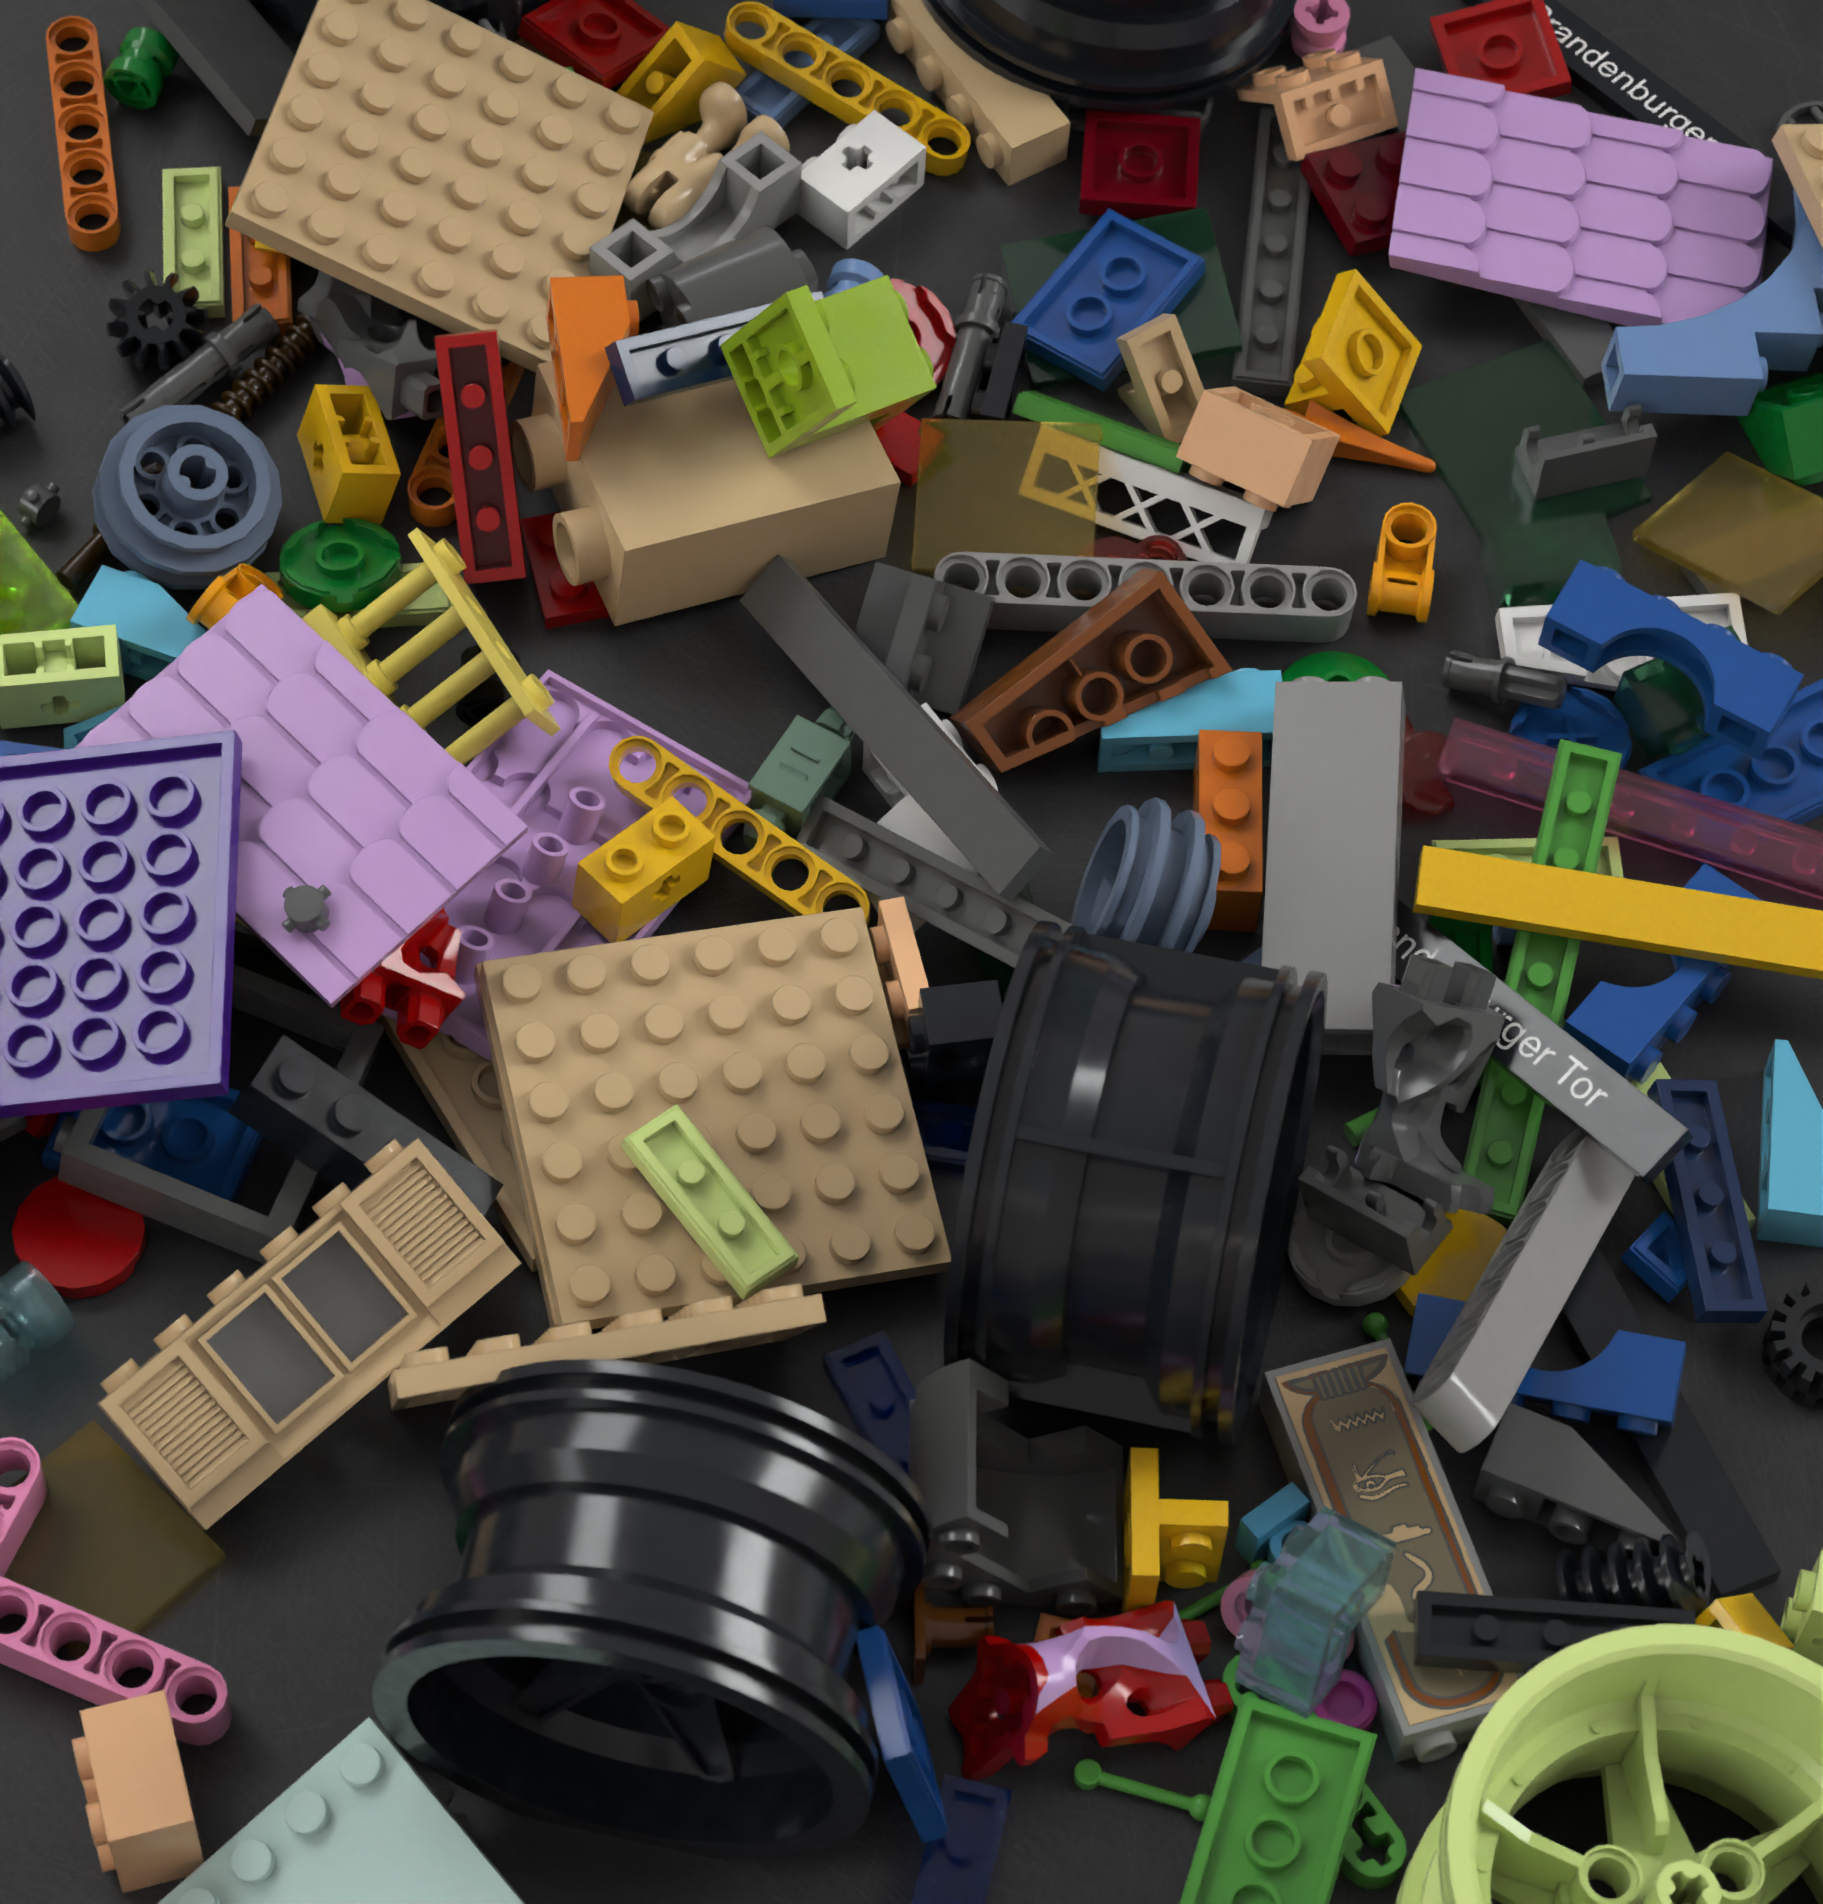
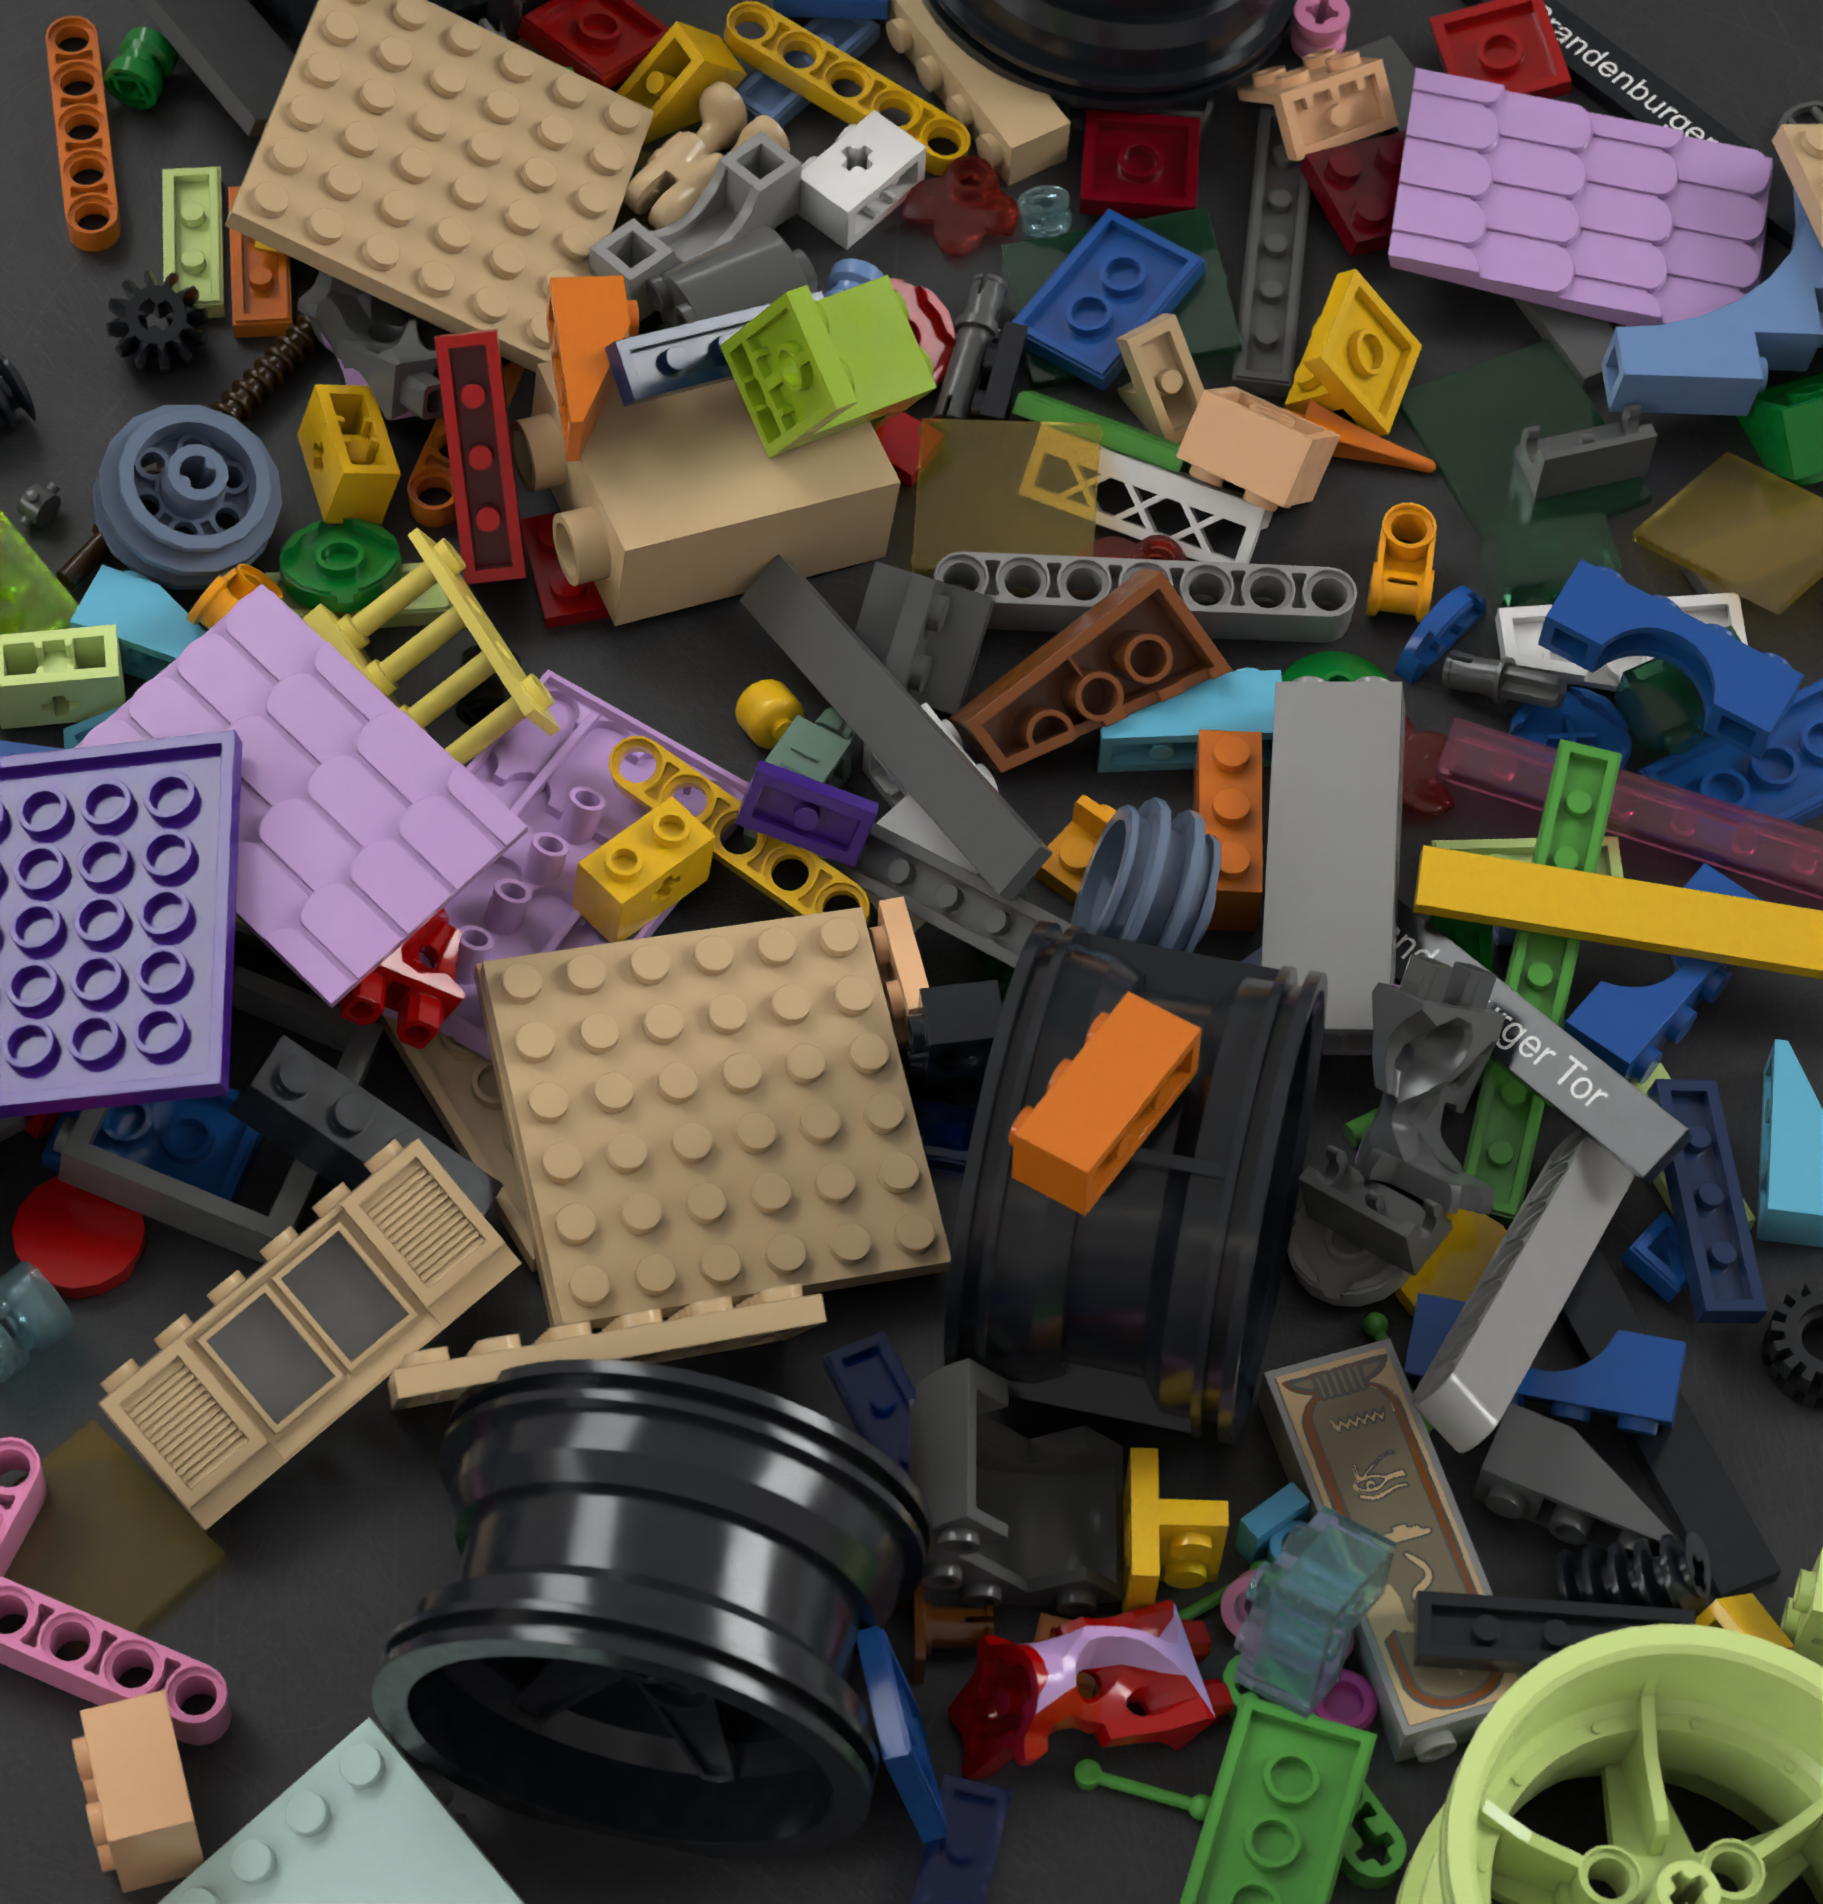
(217, 357): dark grey pin -> none
(306, 908): dark grey piece -> none
(710, 1202): yellowish green tile -> none
(767, 711): none -> yellow piece
(806, 813): none -> dark purple tile
(962, 206): none -> clear red plate
(1045, 211): none -> clear light blue bush
(1074, 848): none -> light orange bracket
(1104, 1102): none -> orange brick
(1439, 632): none -> blue tile

